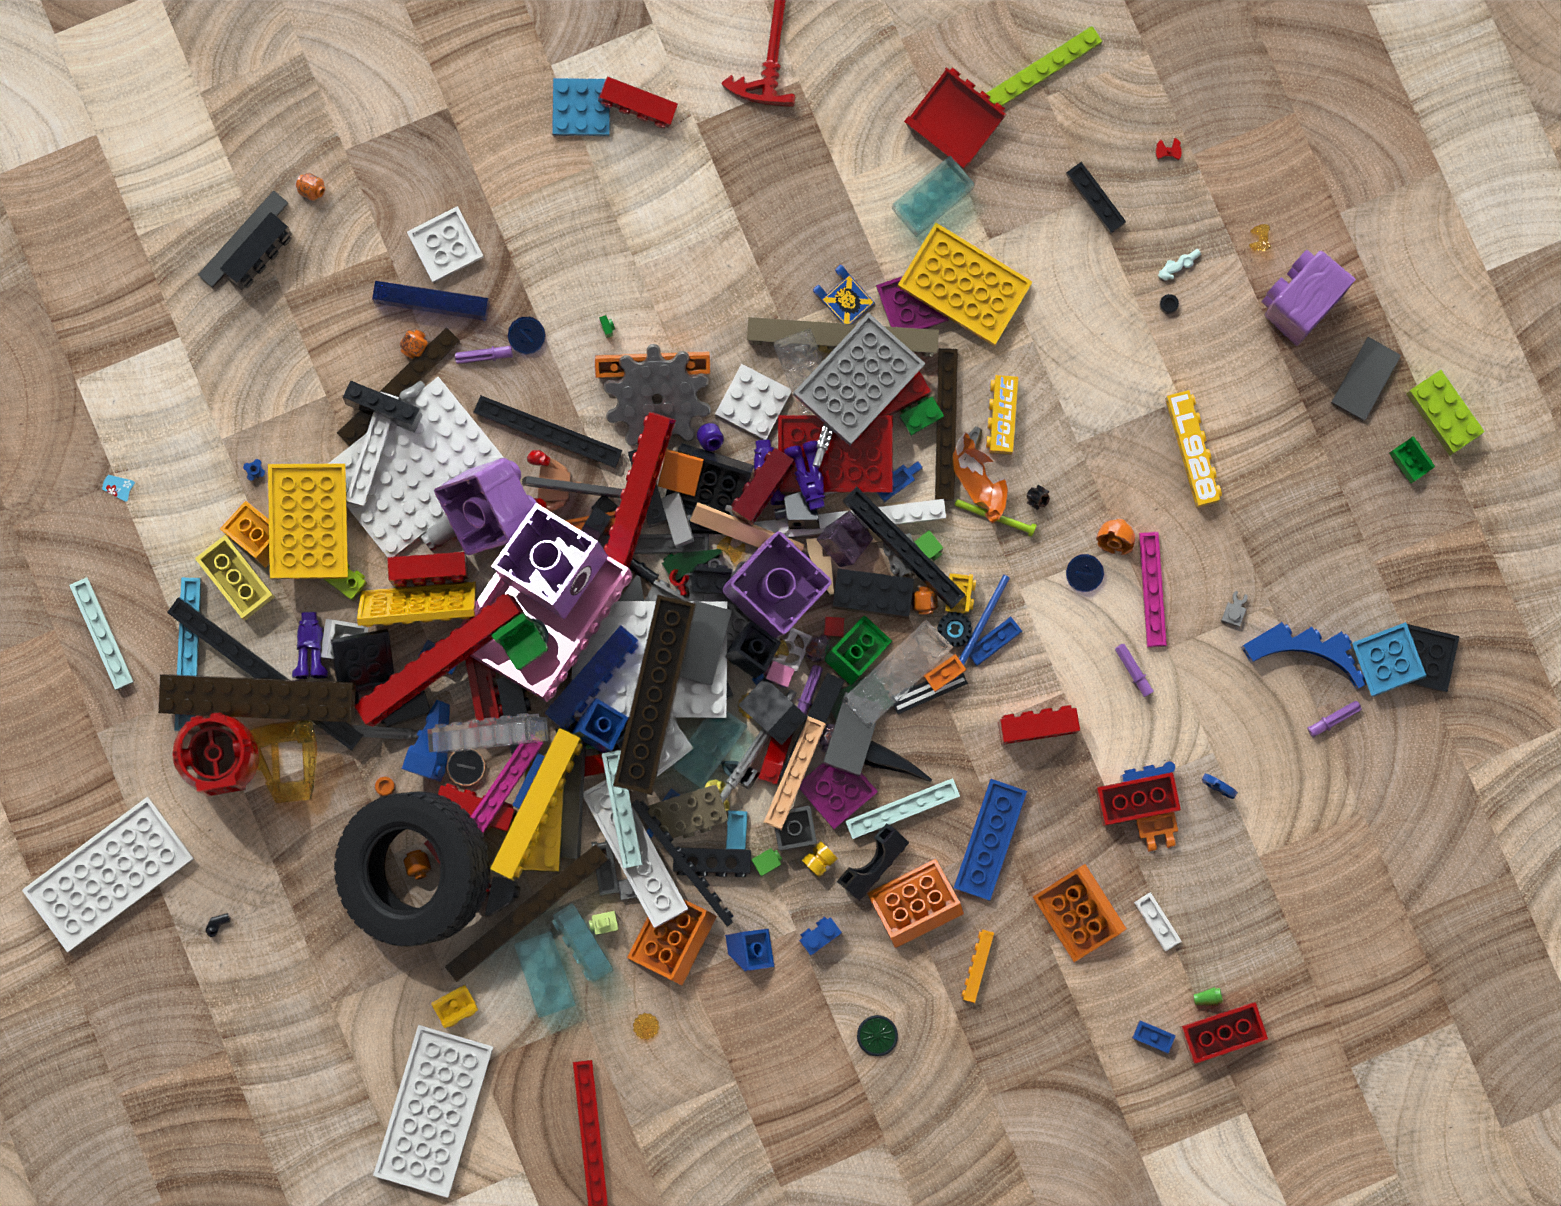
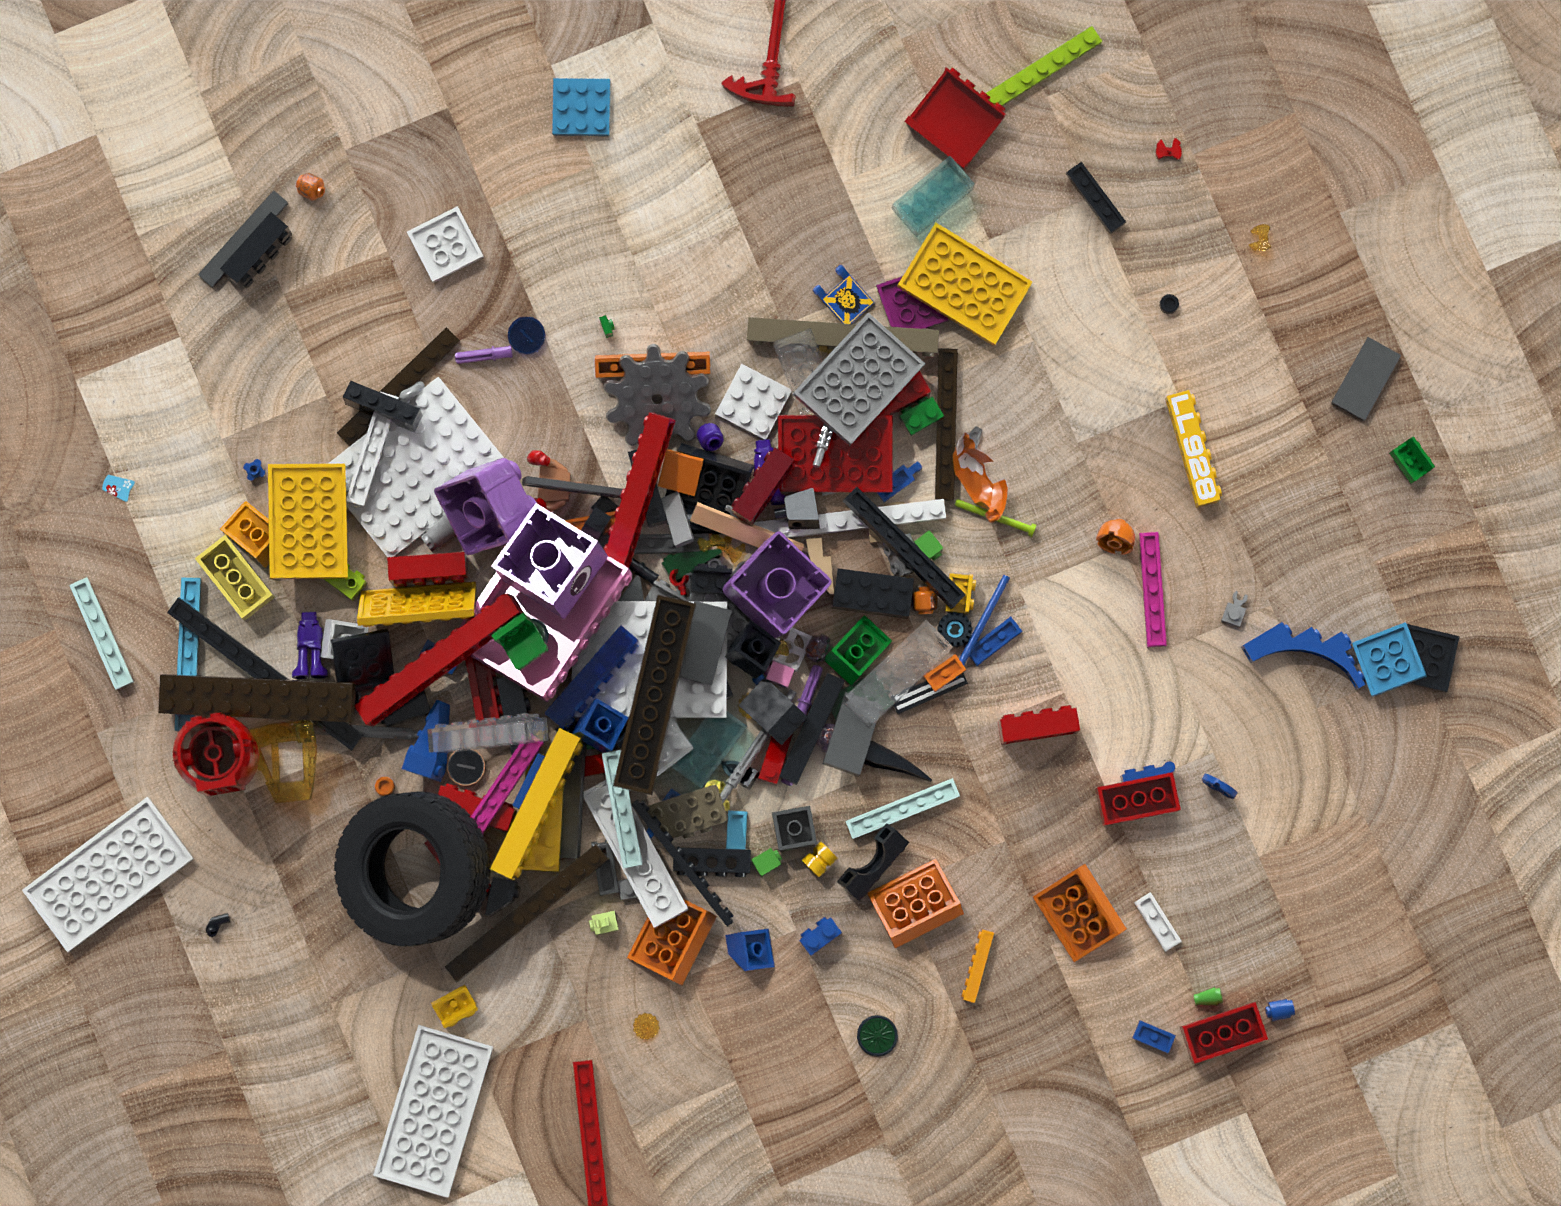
(413, 343): orange head -> none
(417, 864): orange head -> none
(430, 300): clear blue brick -> none
(545, 974): clear light blue brick -> none
(548, 431): black plate -> none
(583, 943): clear light blue brick -> none
(637, 102): red brick -> none
(715, 540): none -> clear yellow piece
(794, 773): light nougat tile -> none
(810, 482): dark purple piece -> none
(834, 626): red tile -> none
(836, 793): magenta plate -> none
(845, 539): clear purple slope -> none
(990, 839): blue plate -> none
(1003, 414): yellow brick -> none
(1038, 497): black gear -> none
(1084, 573): clear blue tile -> none
(1134, 670): medium lavender axle -> none
(1157, 826): orange plate -> none
(1172, 267): light aqua animal -> none
(1280, 1010): none -> blue brick
(1309, 296): medium lavender brick -> none
(1333, 719): medium lavender axle -> none
(1445, 412): lime brick -> none

